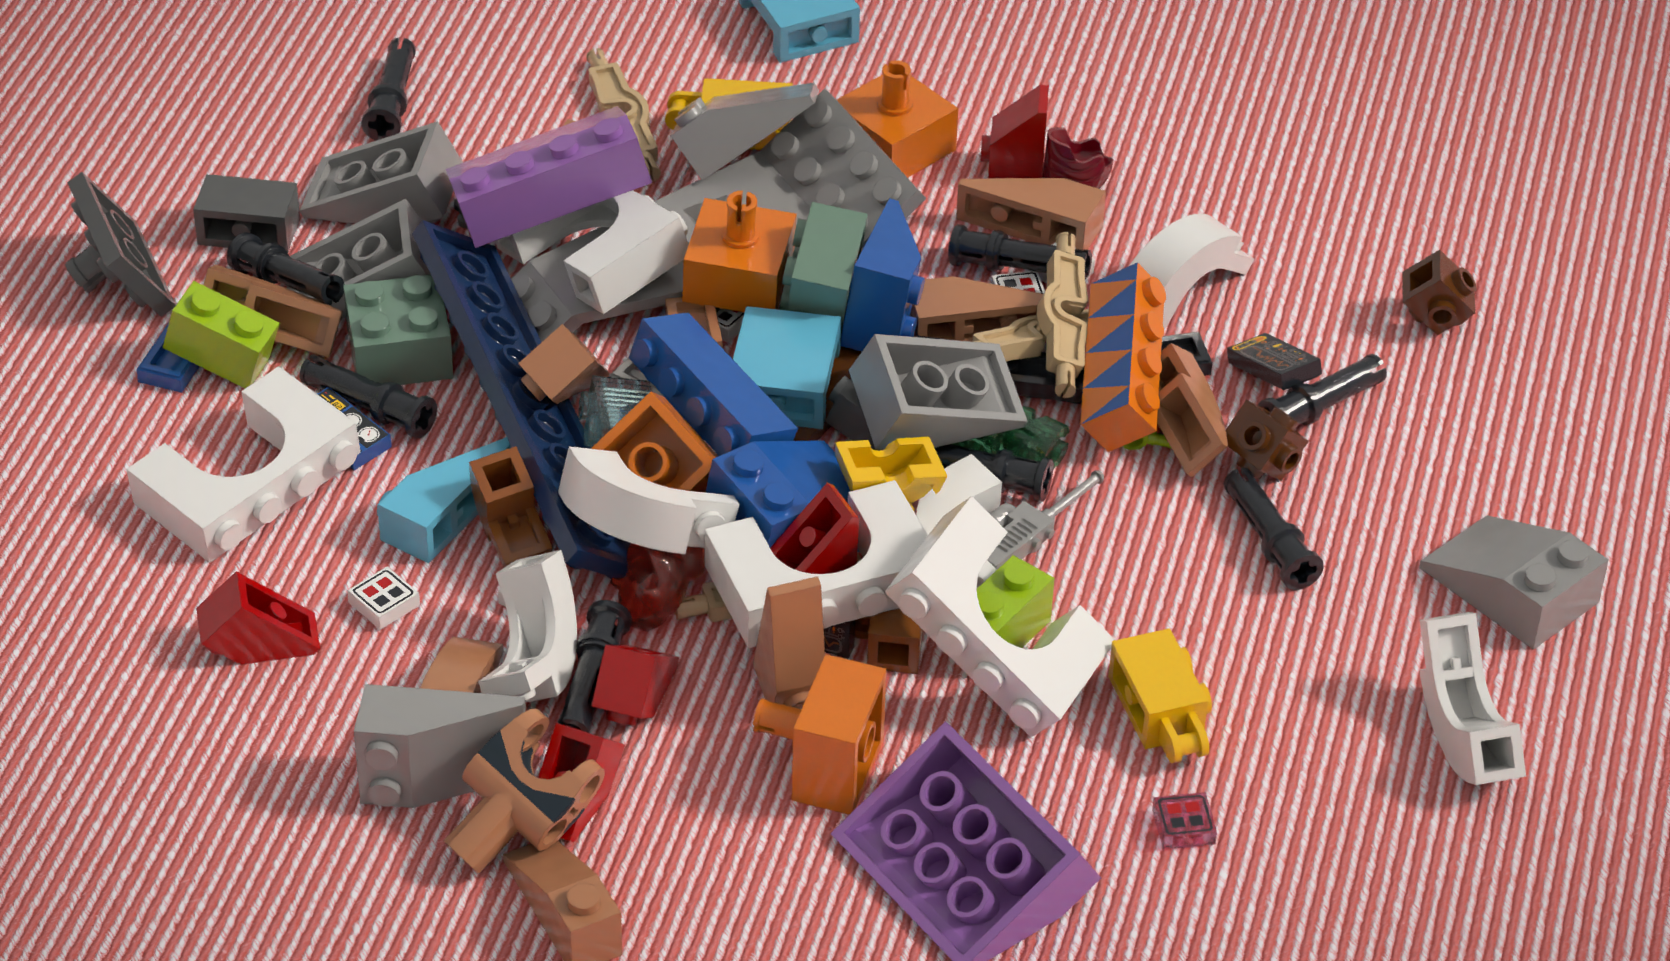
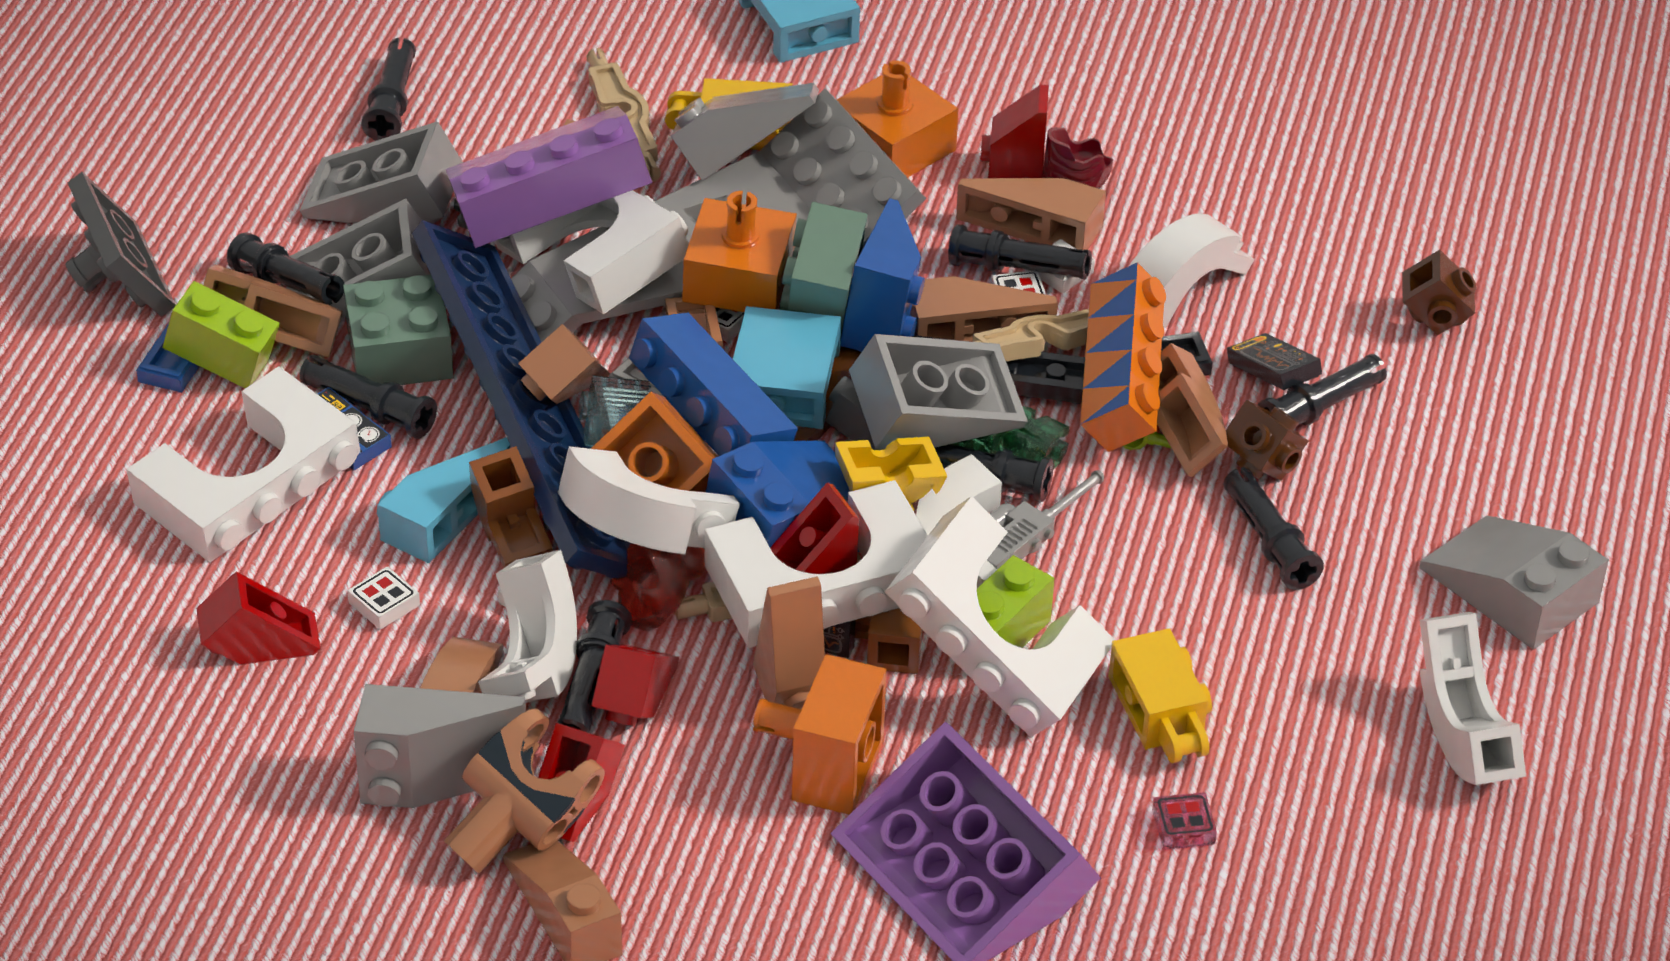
(244, 205): dark grey brick -> none
(1064, 296): tan piece -> none

